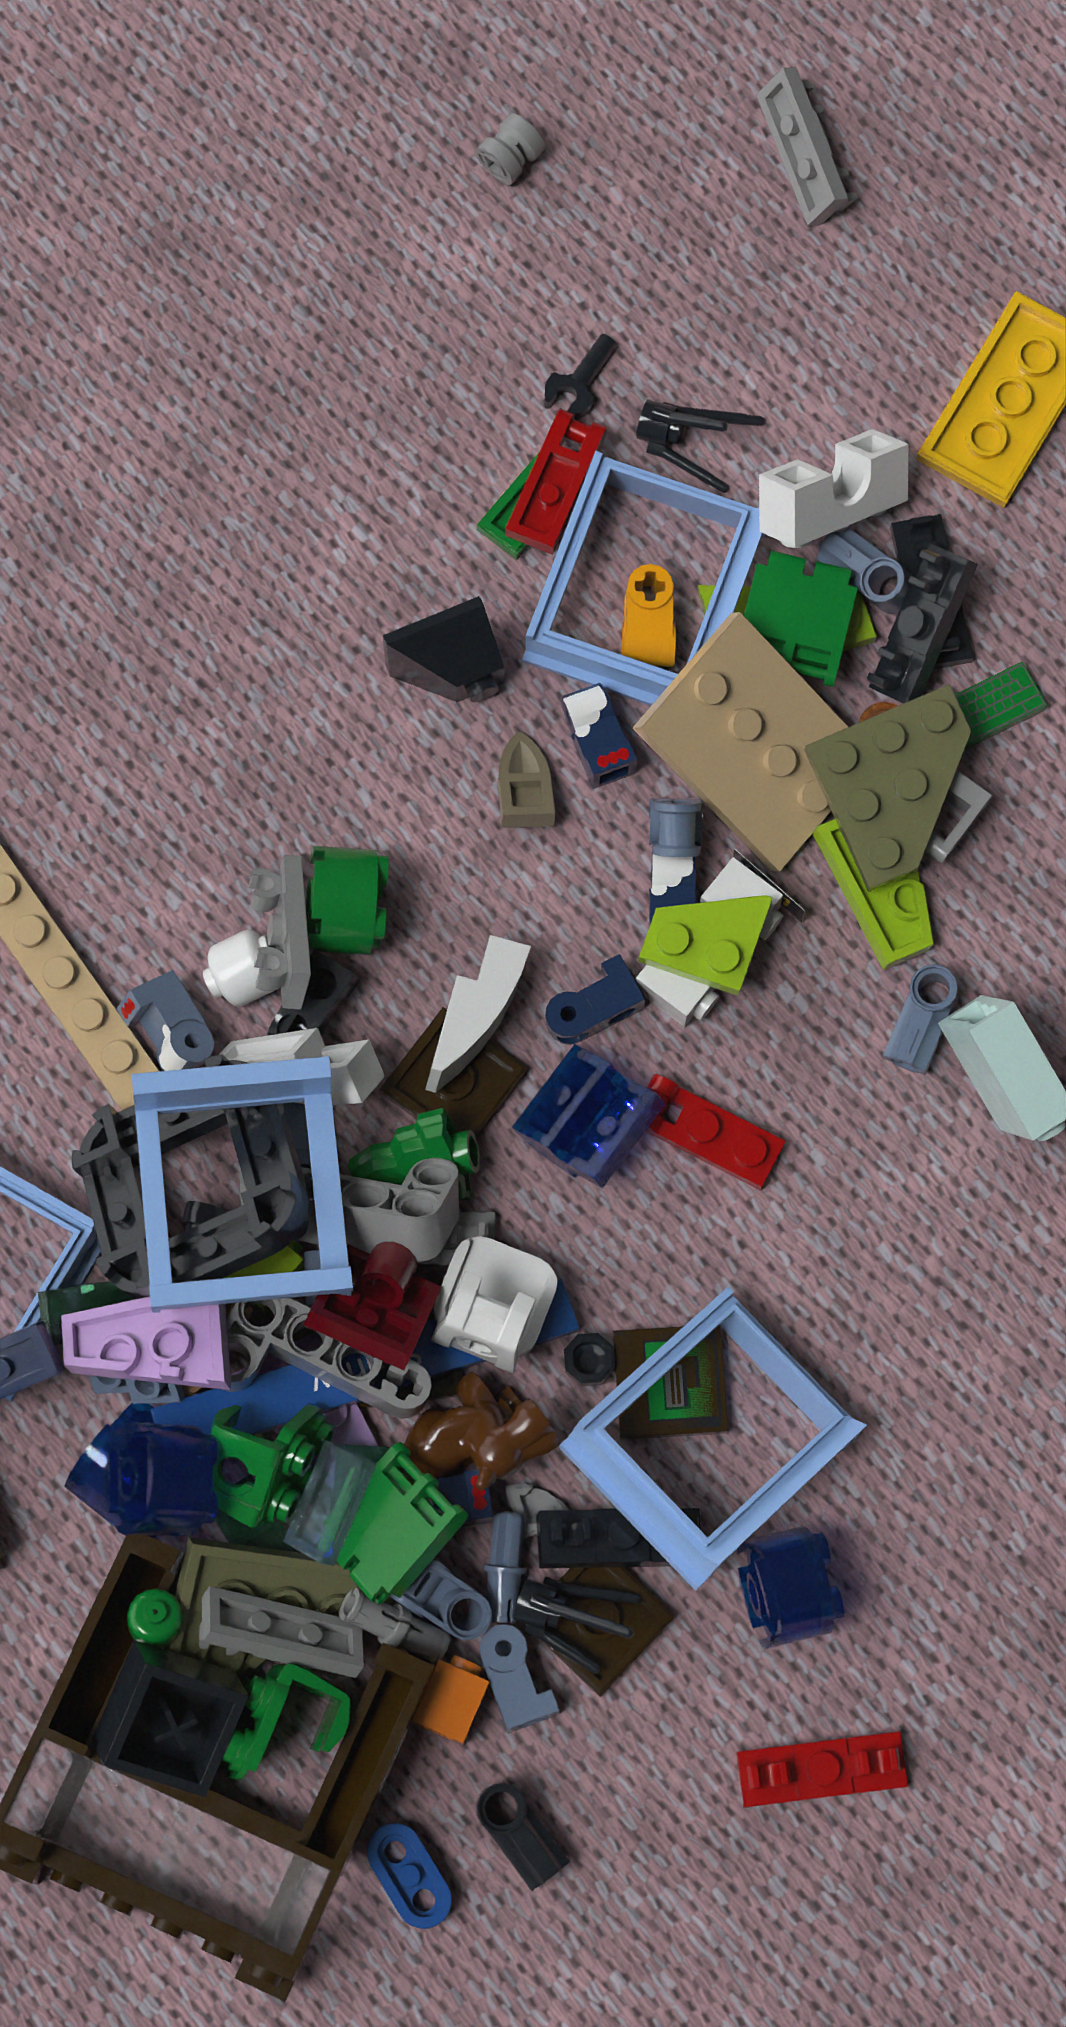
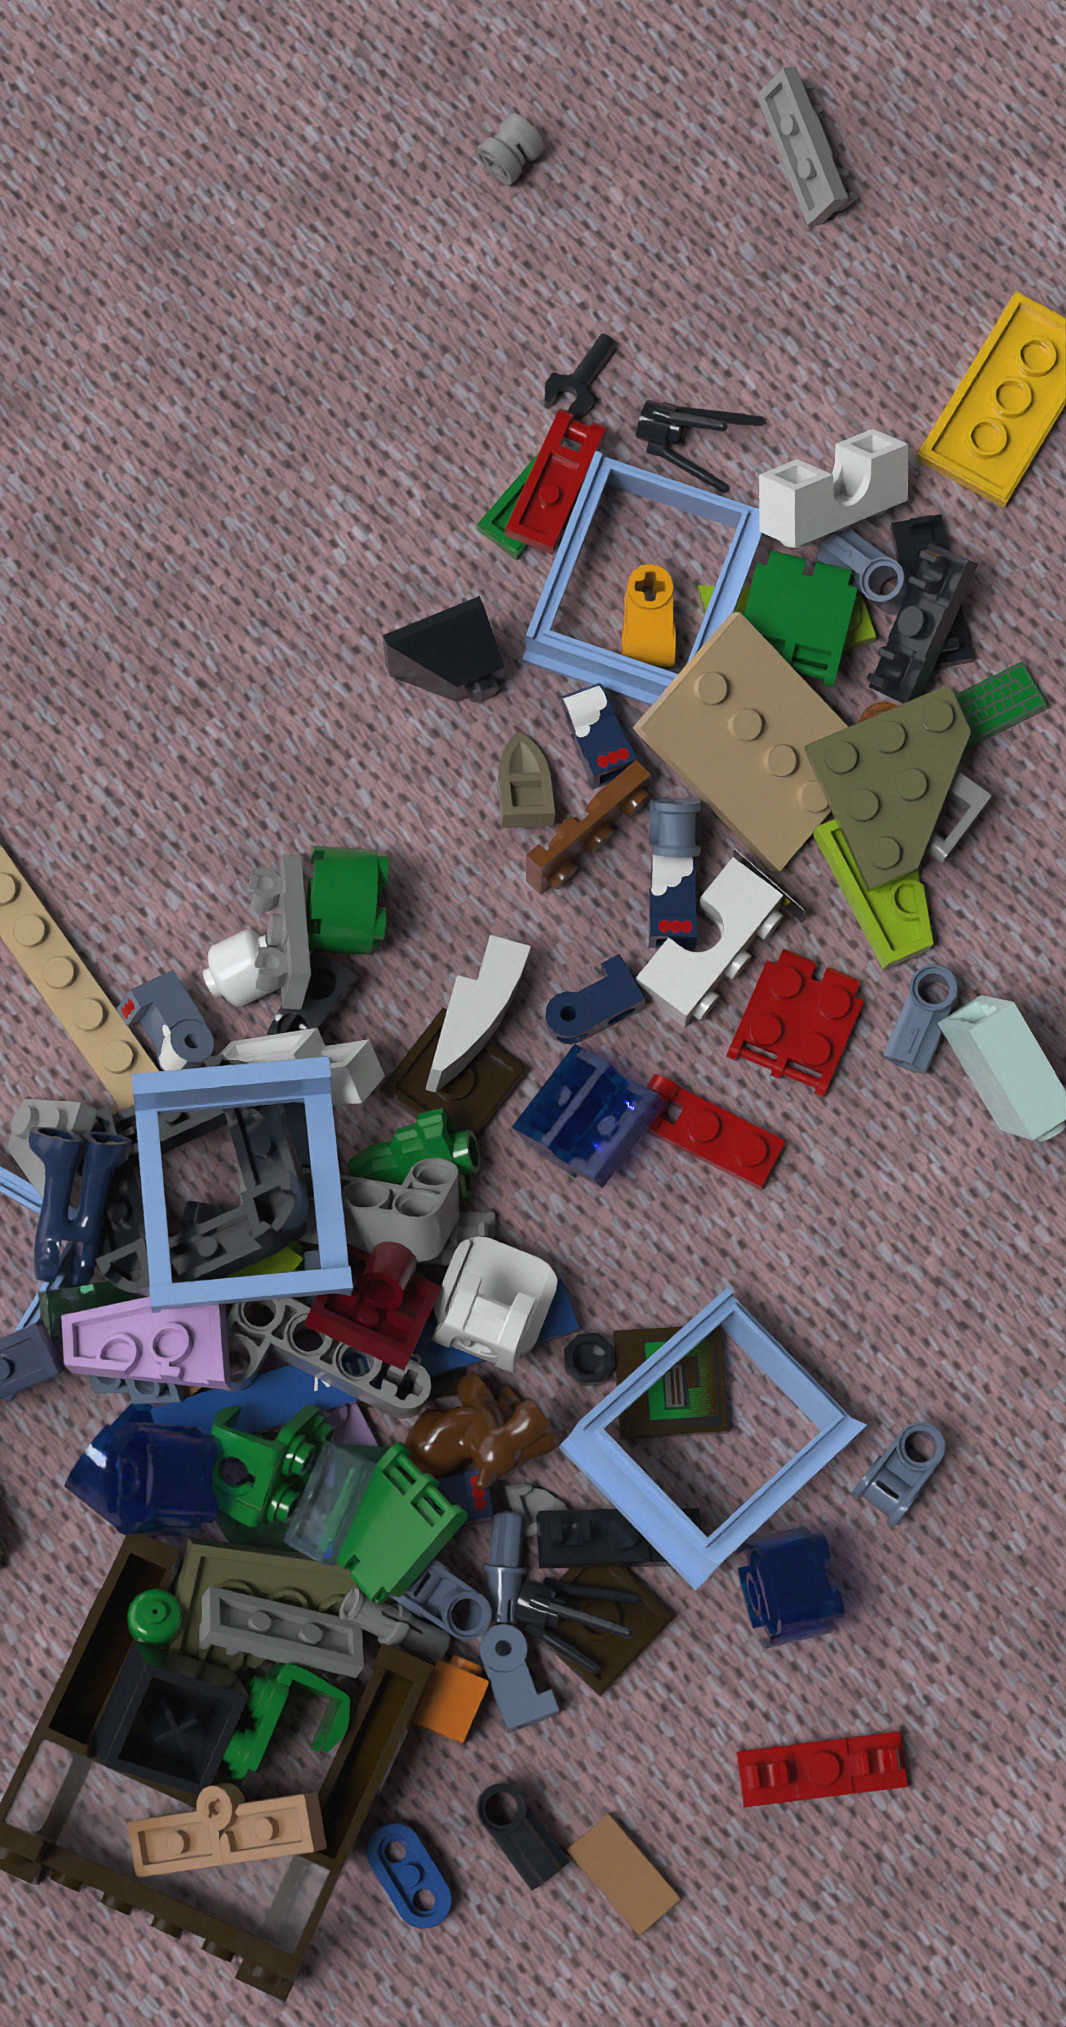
(45, 1113): none -> light grey wing
(60, 1154): none -> dark blue piece
(226, 1832): none -> medium nougat hinge
(556, 865): none -> dark orange wing
(623, 1874): none -> medium nougat tile
(707, 940): lime wing -> none
(798, 1020): none -> red plate
(899, 1473): none -> sand blue piece

